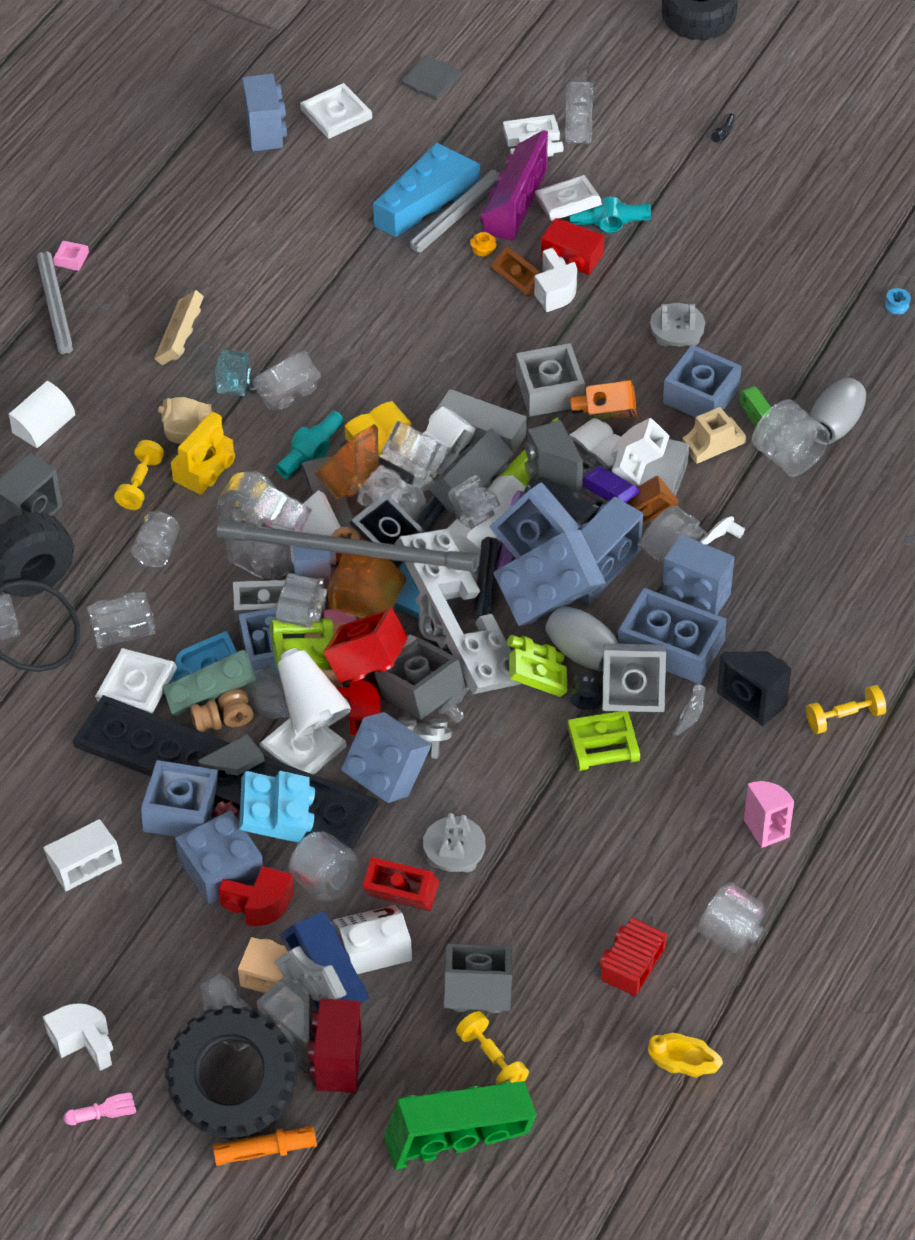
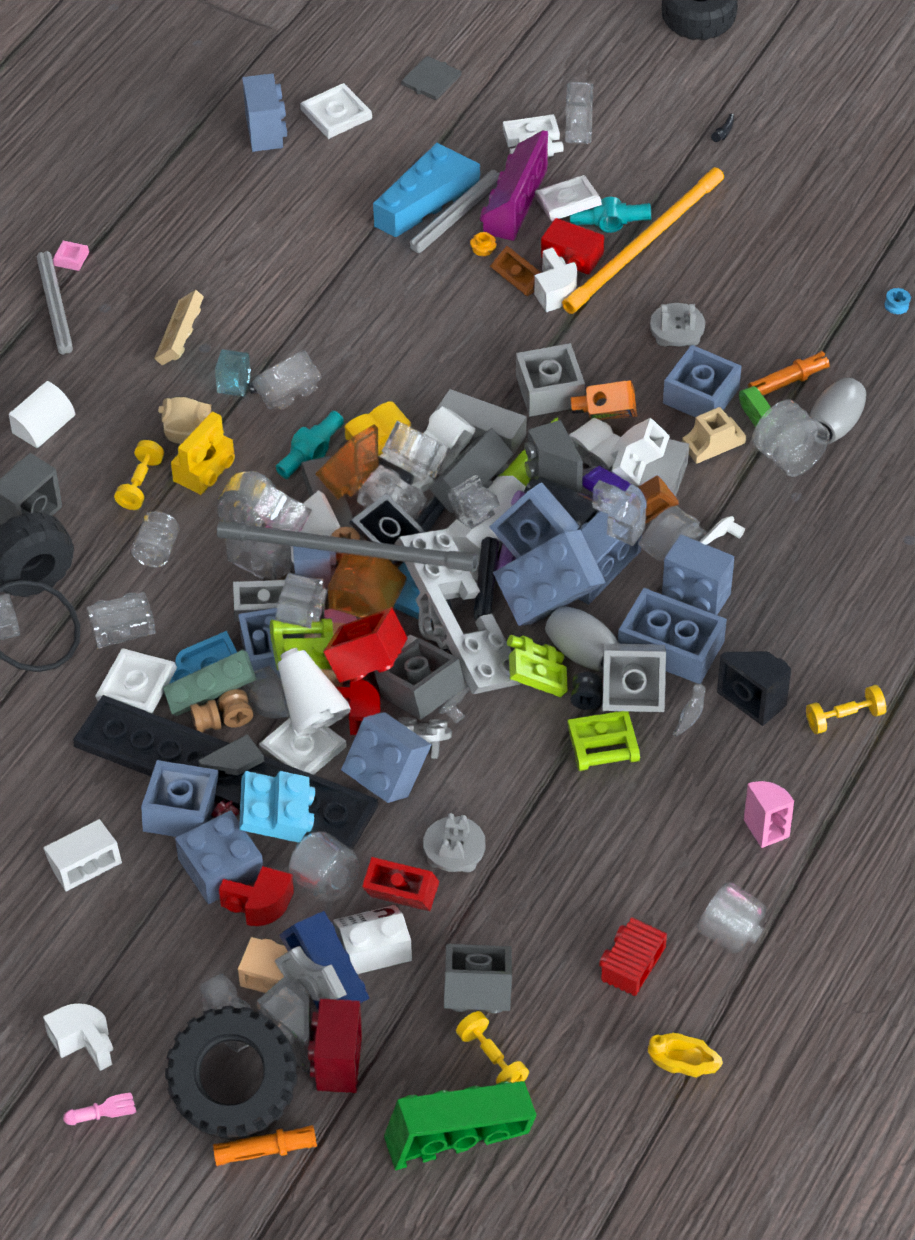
(583, 293): none -> light orange piece
(624, 509): none -> clear brick
(797, 371): none -> orange pin

